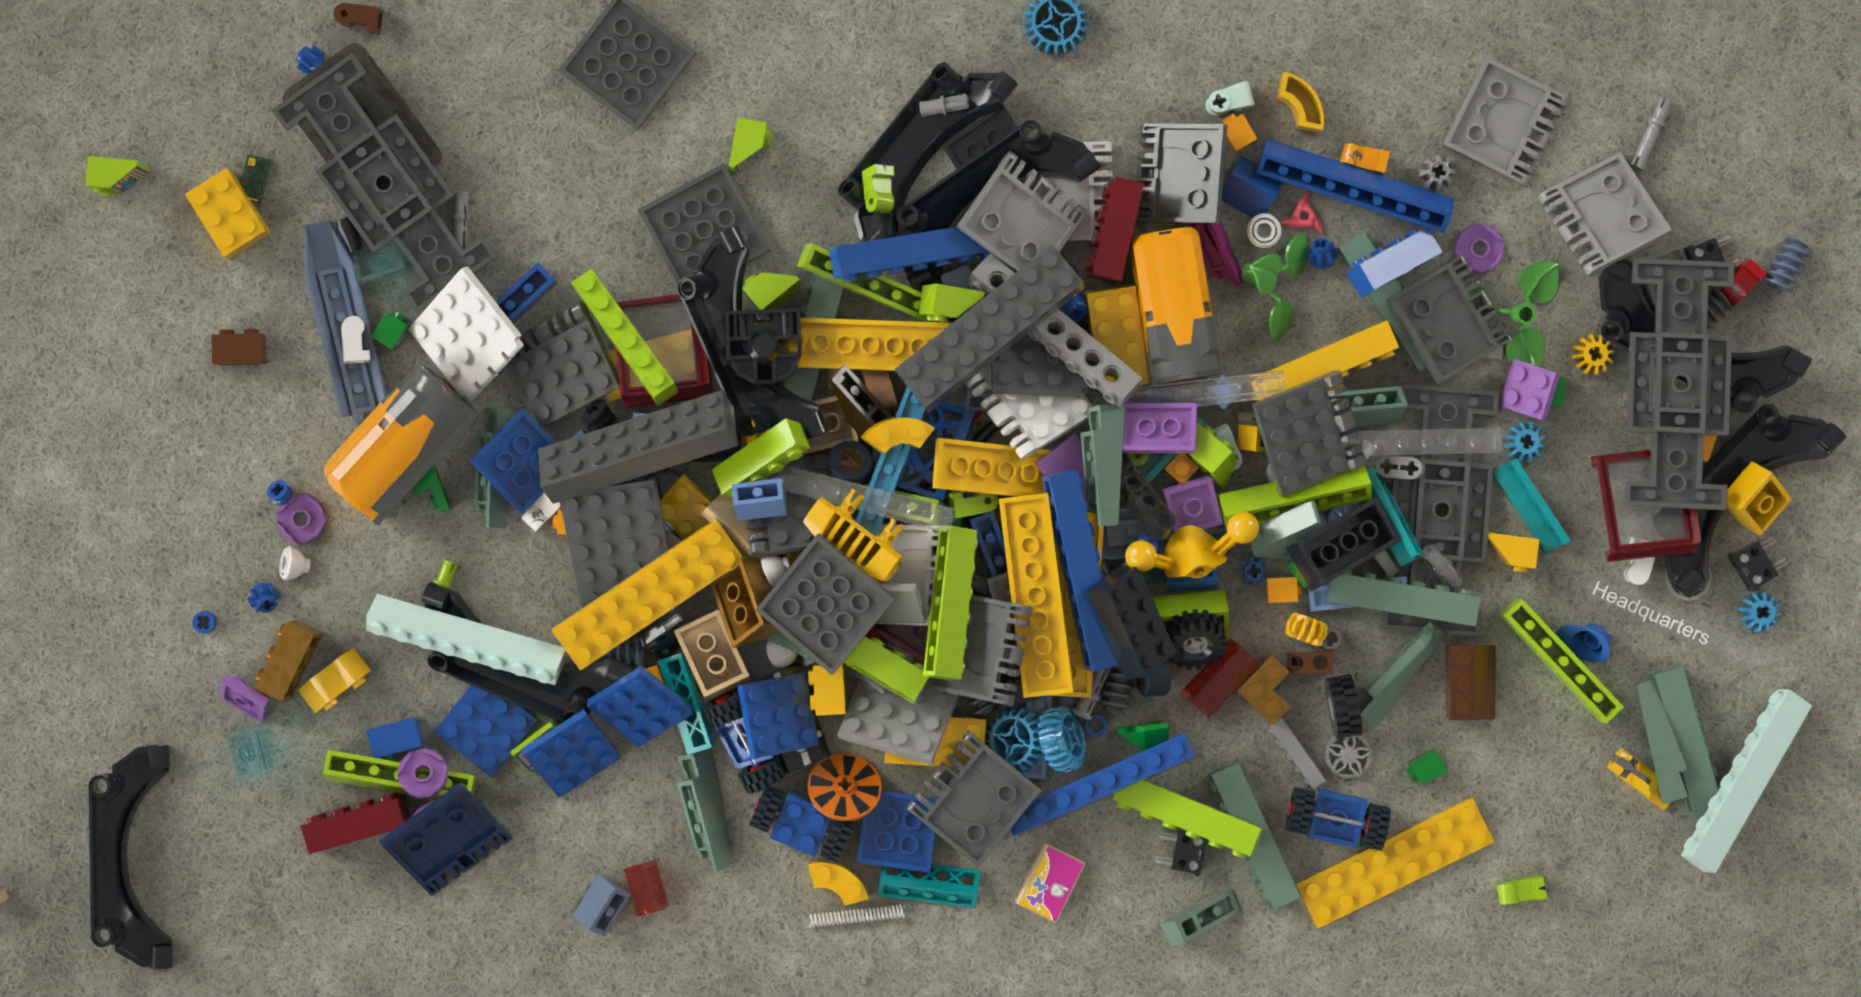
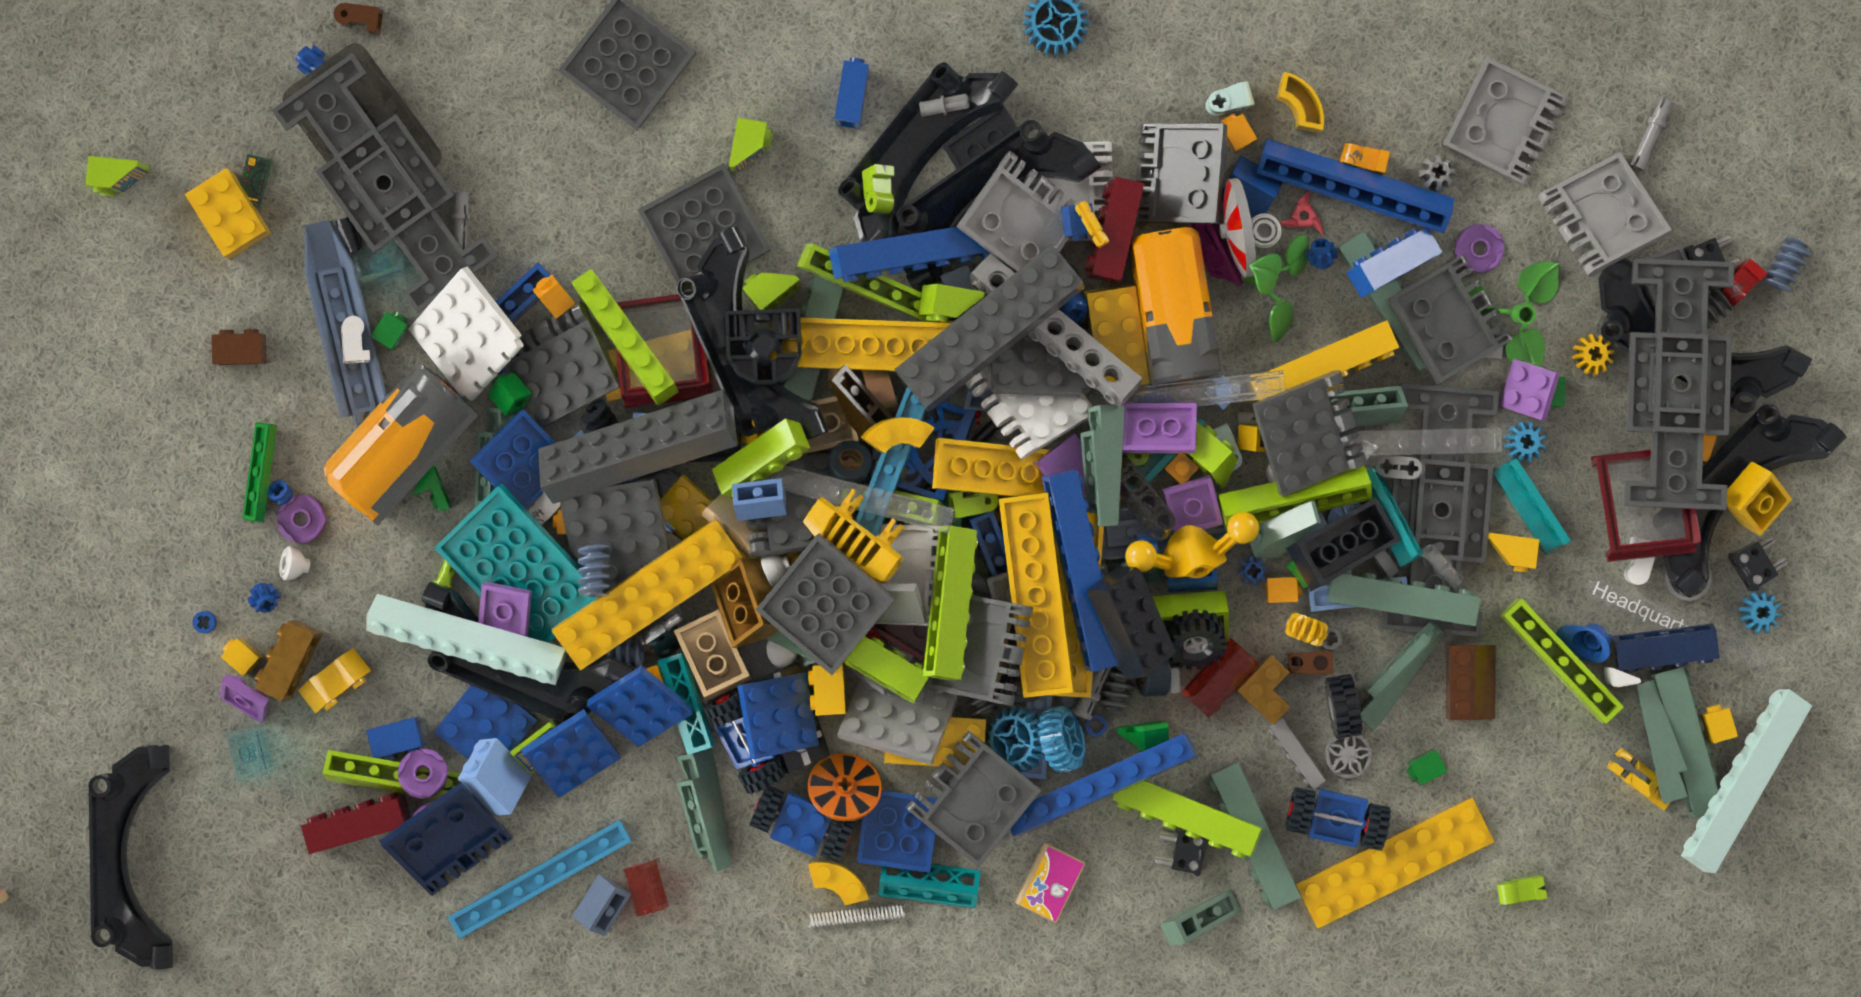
(241, 656): none -> yellow brick
(259, 472): none -> green tile
(494, 776): none -> light blue brick
(505, 607): none -> medium lavender plate
(509, 394): none -> green brick
(510, 548): none -> teal plate
(539, 878): none -> dark azure plate
(553, 296): none -> light orange brick
(593, 570): none -> sand blue piece
(852, 93): none -> blue brick
(1073, 224): none -> blue brick
(1091, 224): none -> yellow axle
(1175, 679): none -> light grey tile
(1238, 227): none -> light grey dish
(1618, 678): none -> white slope
(1666, 647): none -> dark blue brick
(1718, 723): none -> yellow brick

